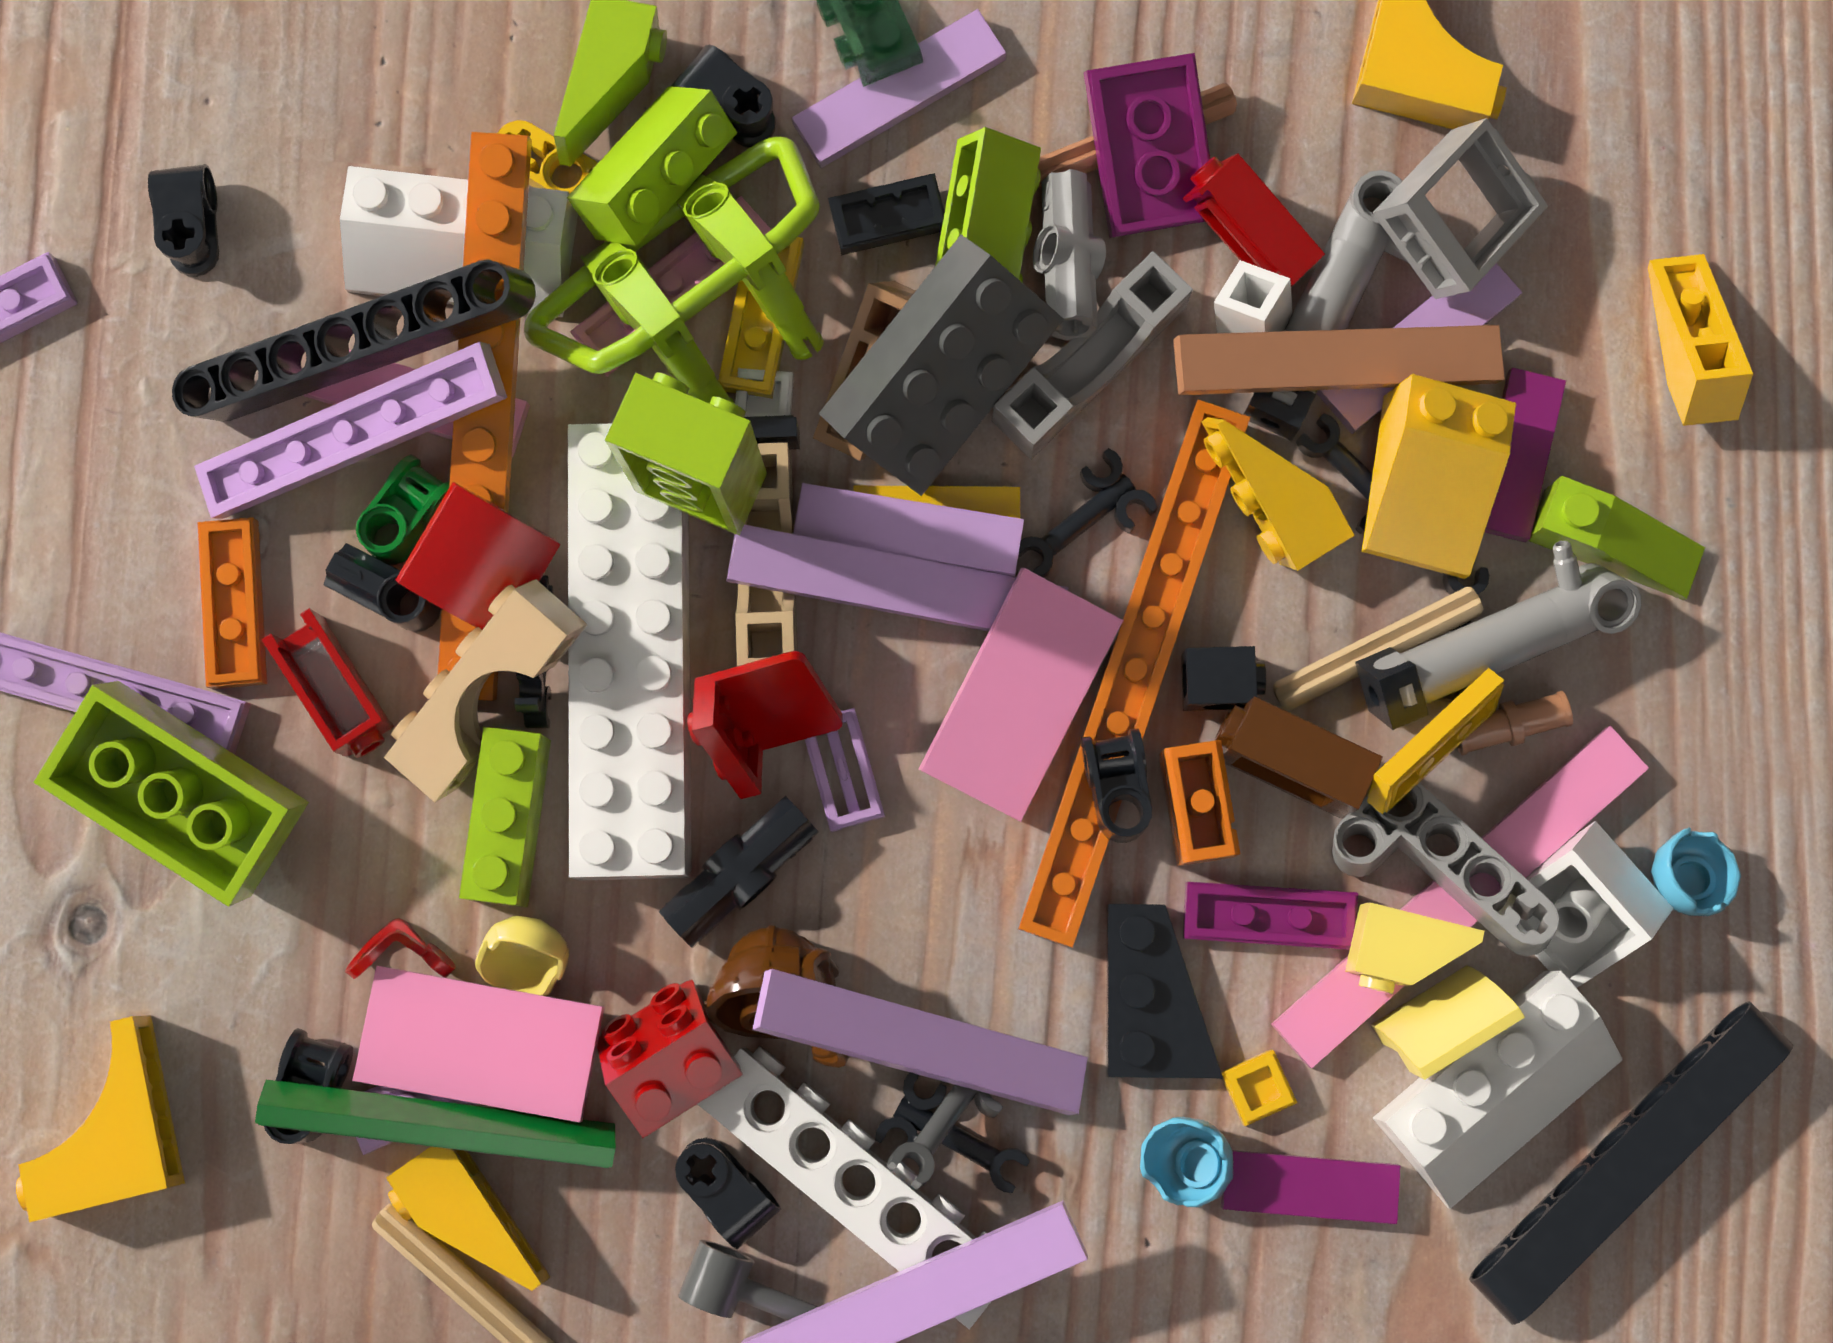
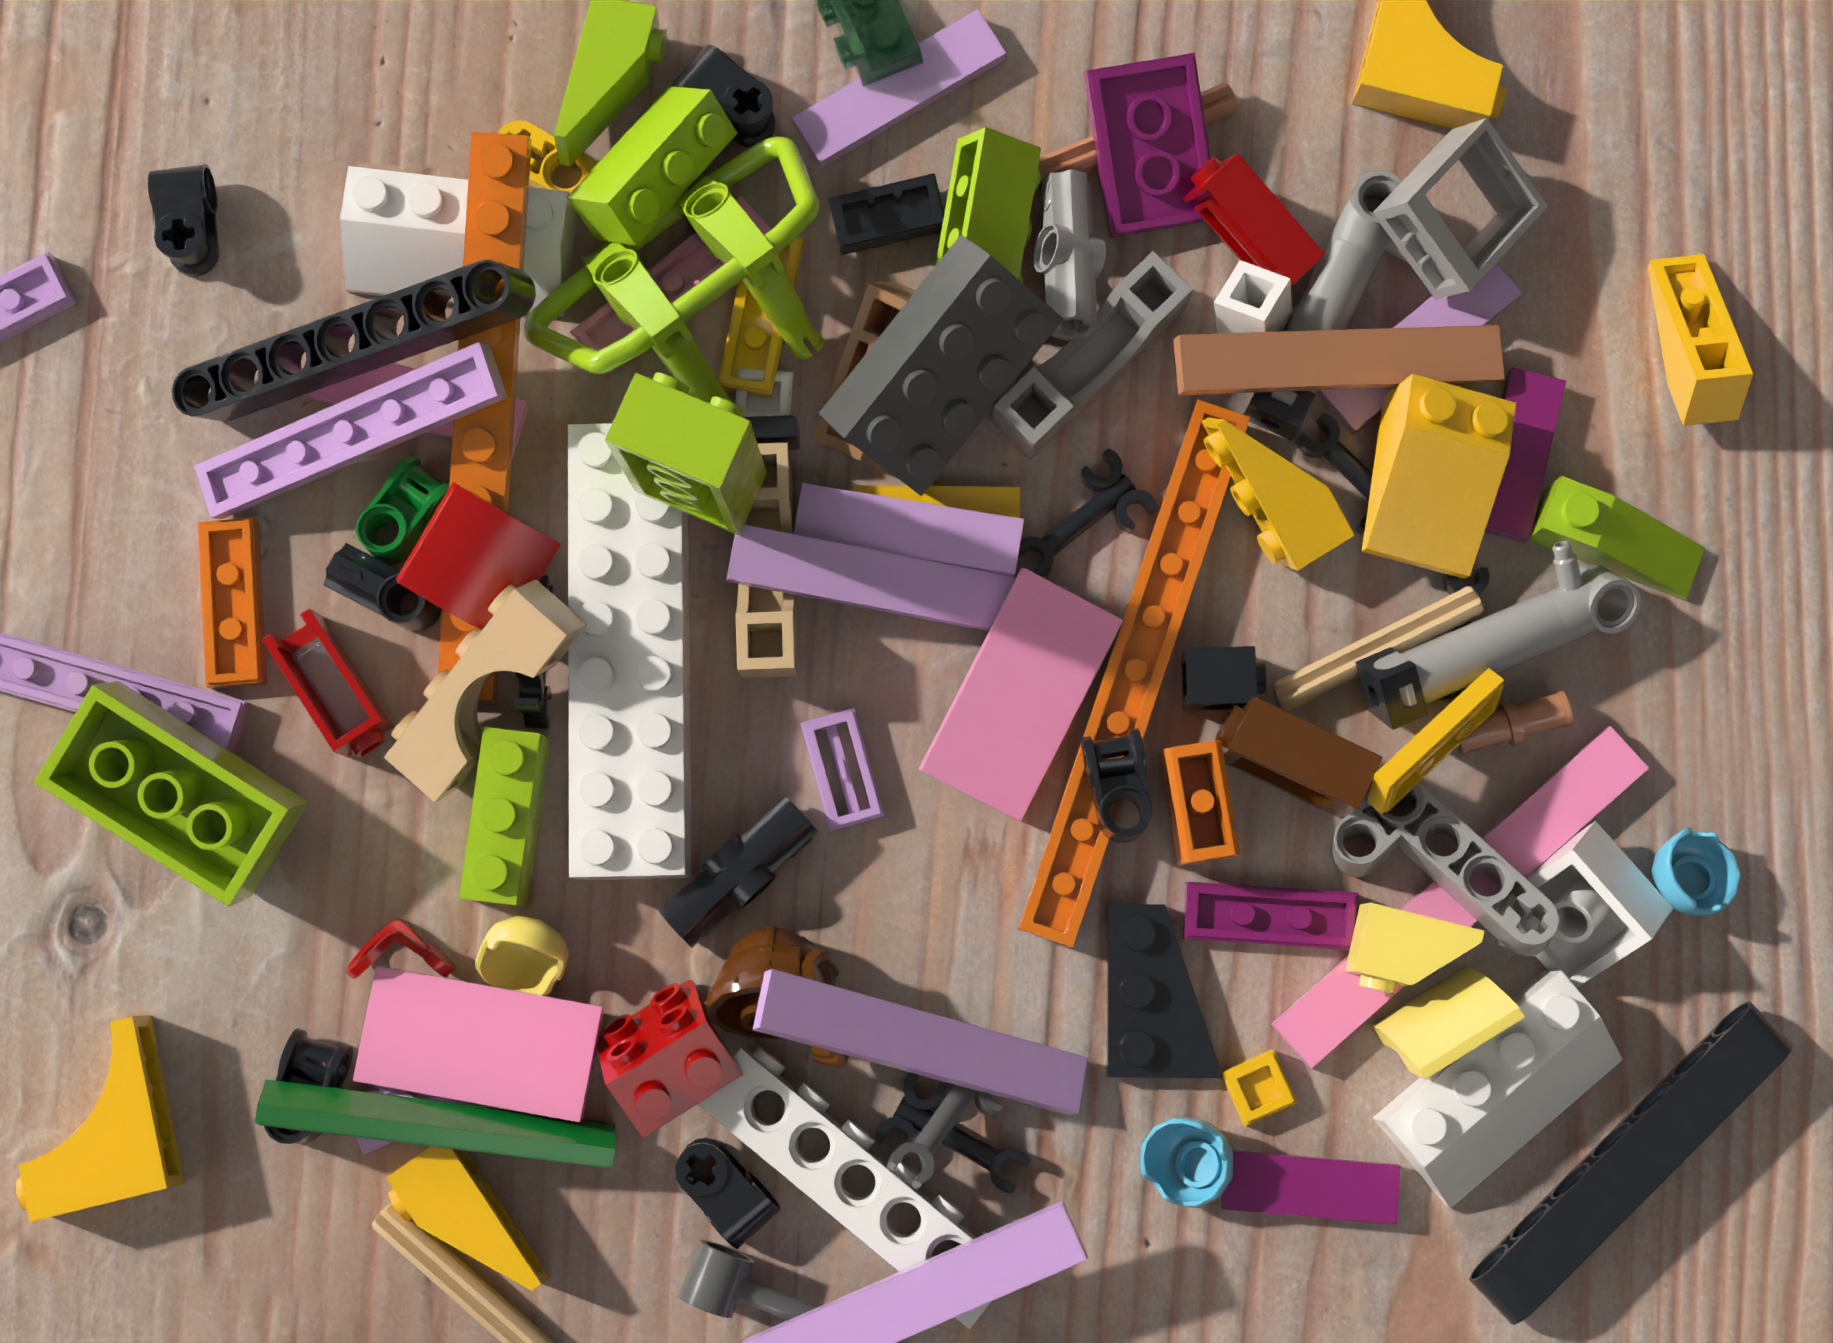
(758, 709): red bracket -> none

